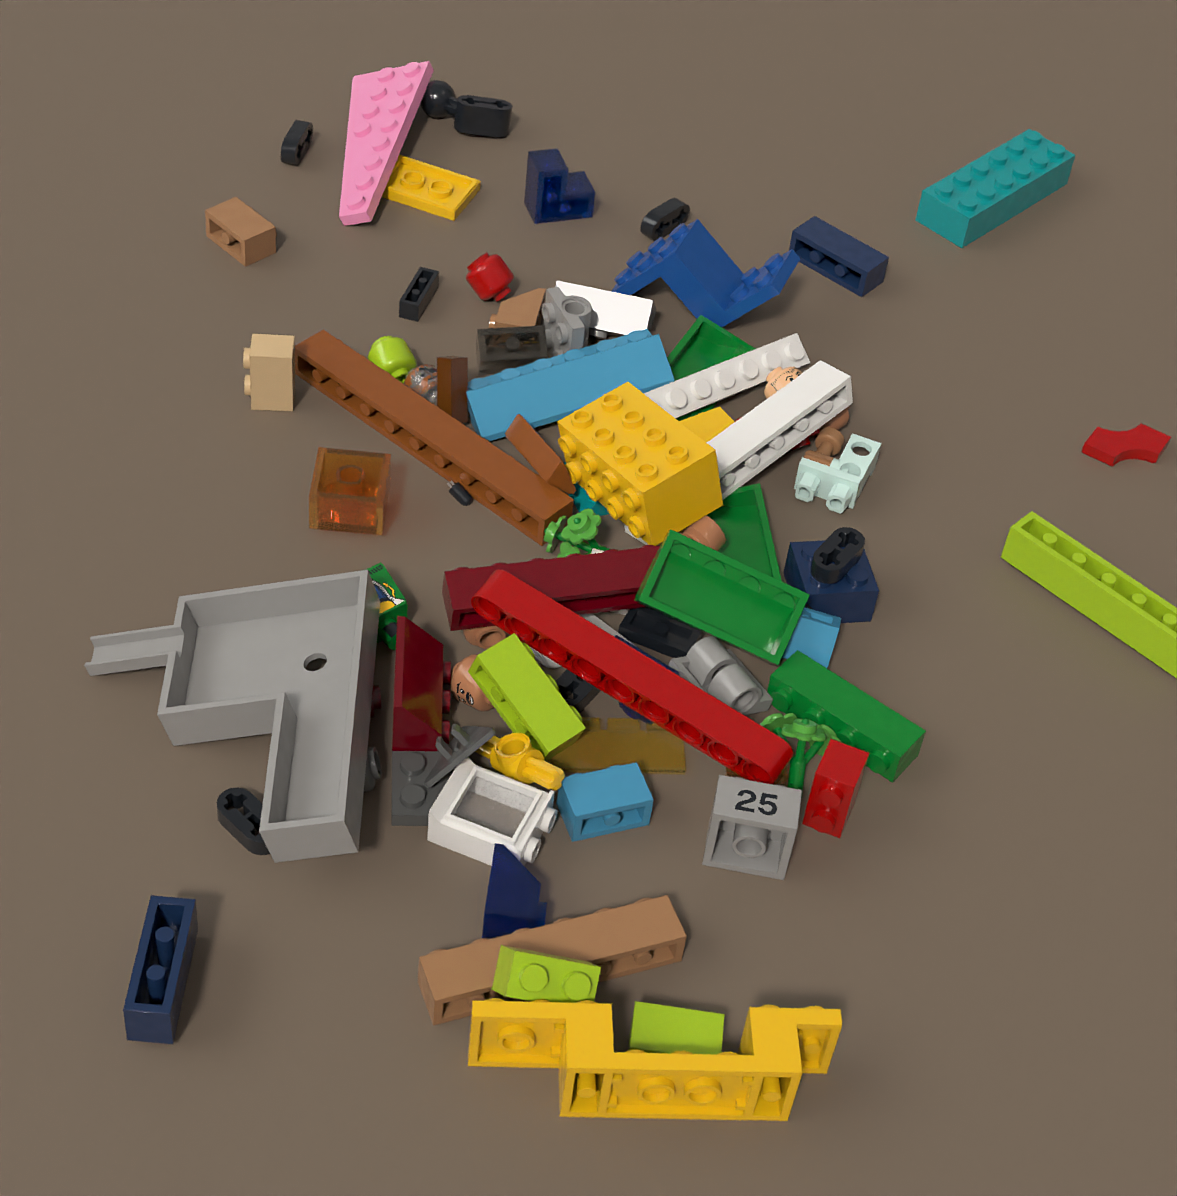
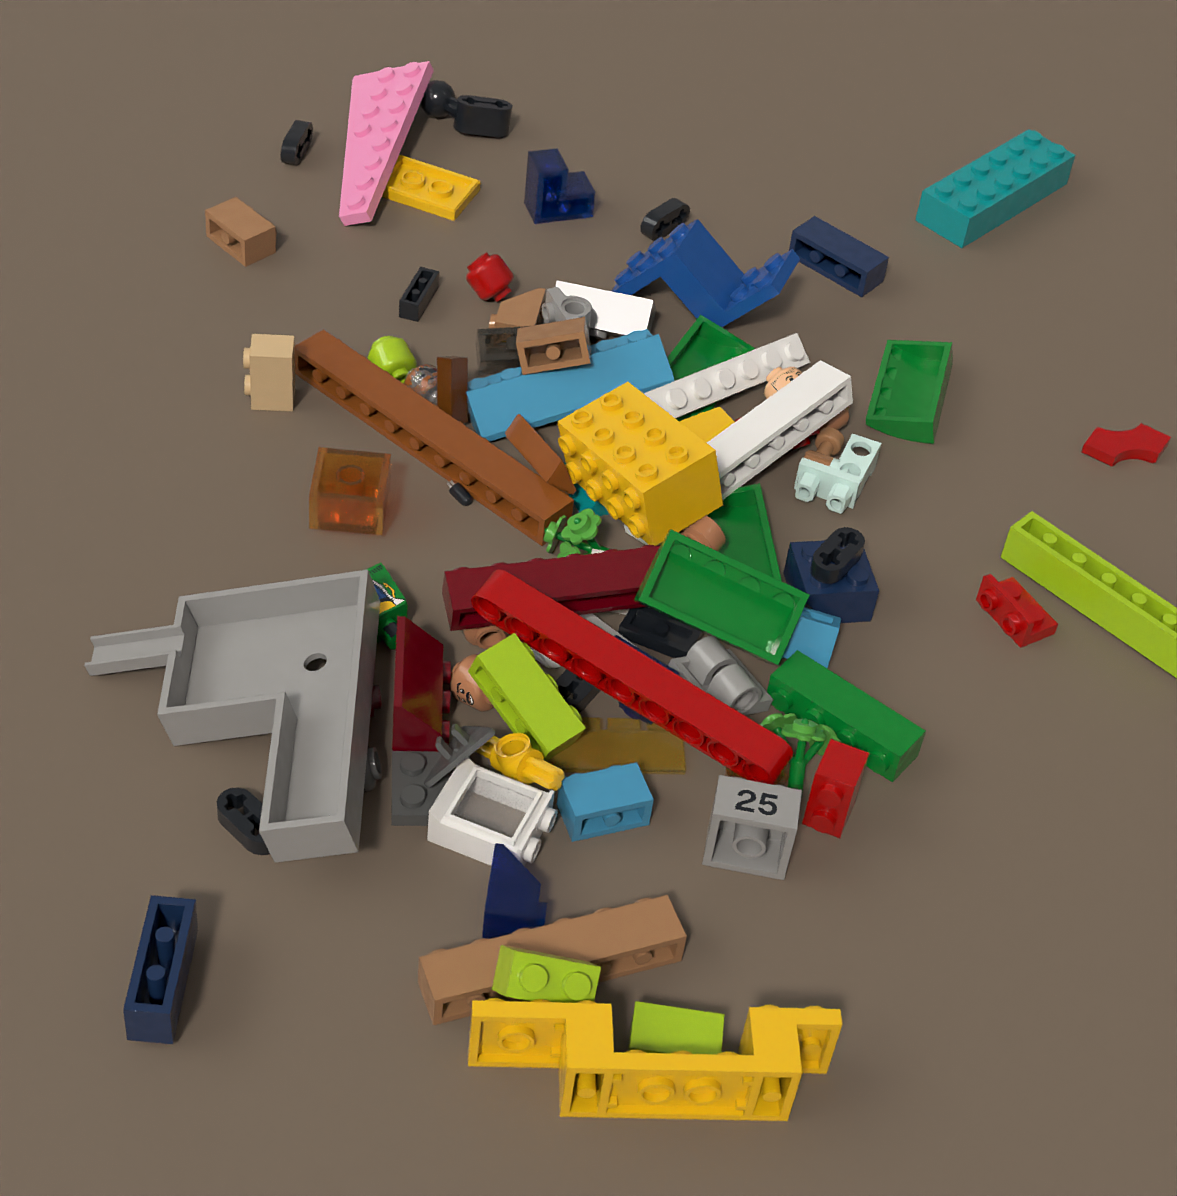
(553, 345): none -> medium nougat brick
(911, 389): none -> green slope
(1015, 610): none -> red bracket

